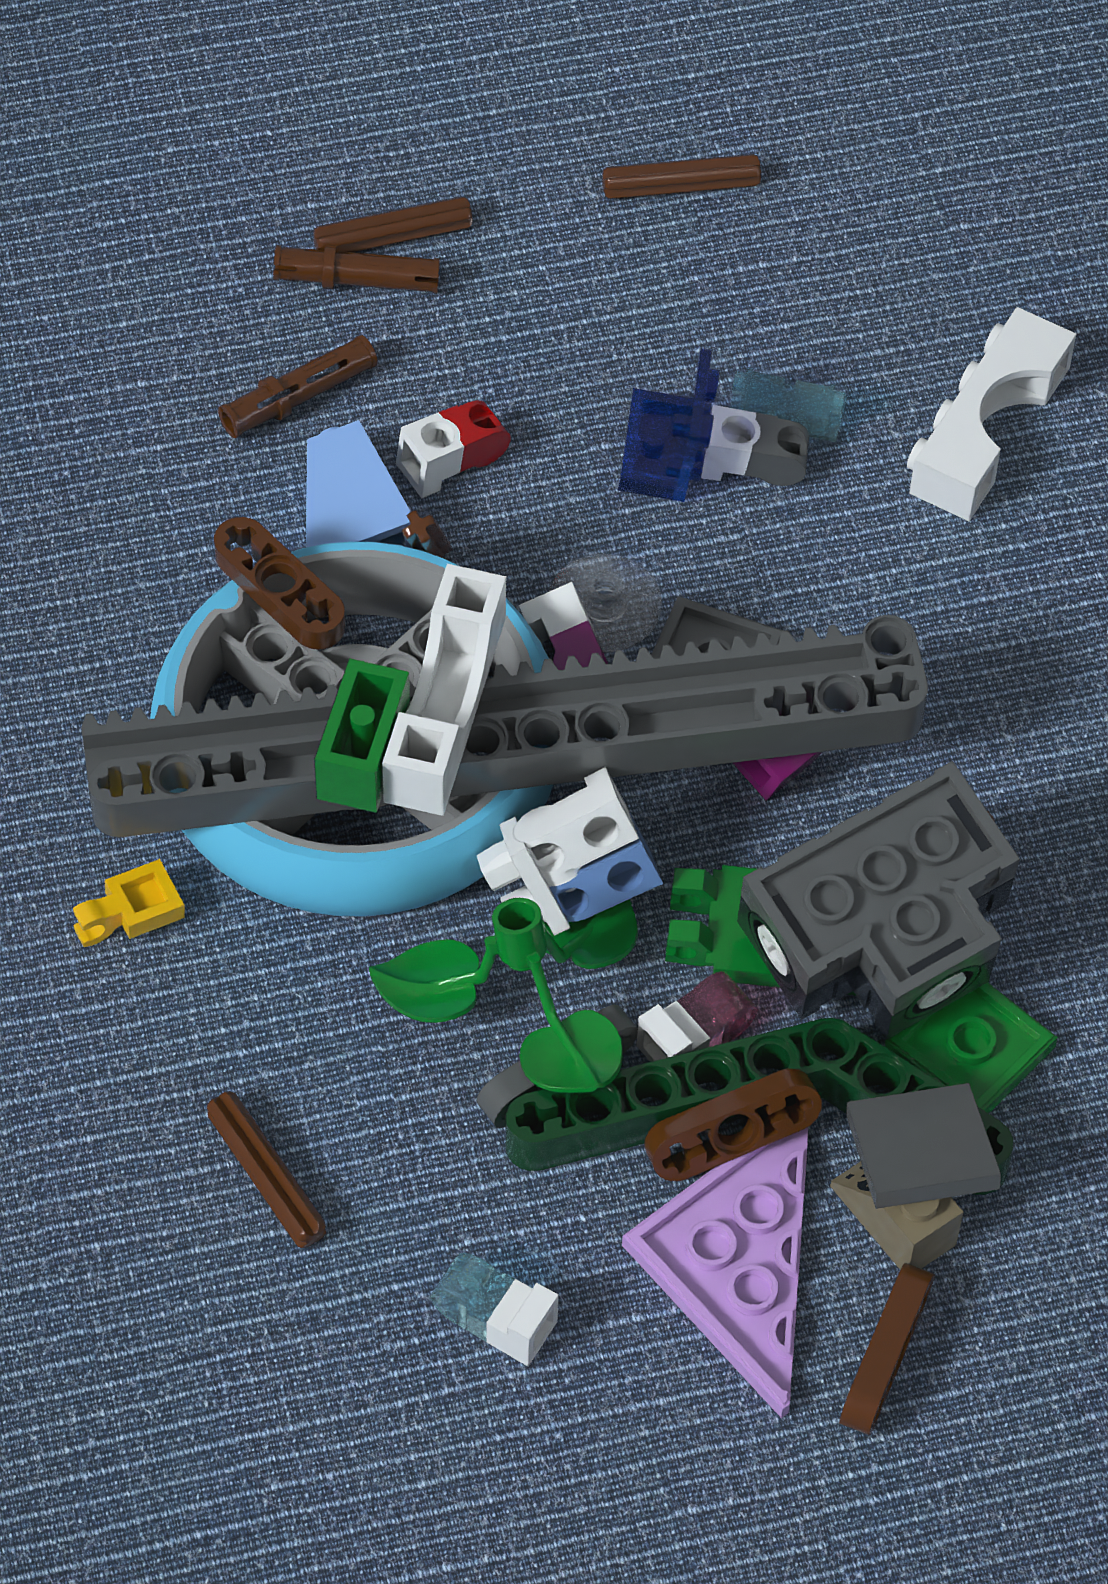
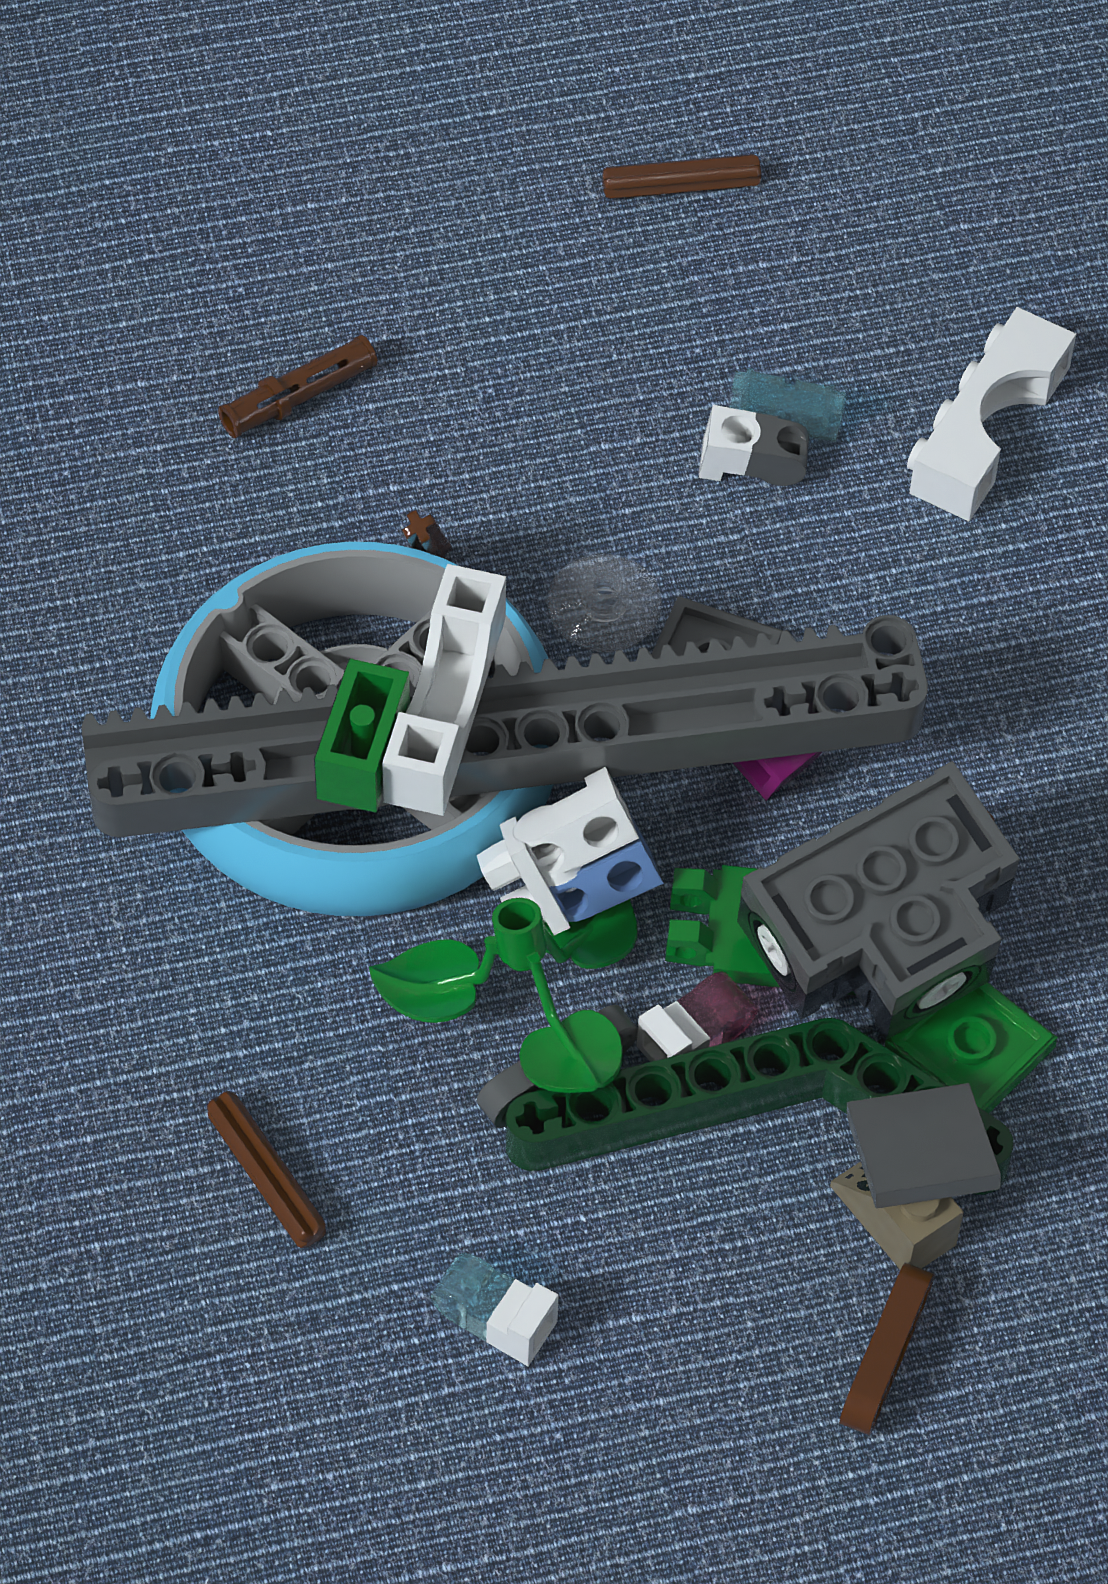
(135, 899): yellow plate -> none
(285, 606): reddish brown beam -> none
(351, 491): light blue slope -> none
(355, 269): reddish brown pin -> none
(395, 225): reddish brown axle -> none
(449, 444): leg -> none
(564, 621): white leg -> none
(669, 436): clear blue bracket -> none
(708, 1116): reddish brown beam -> none
(734, 1259): lavender tile -> none

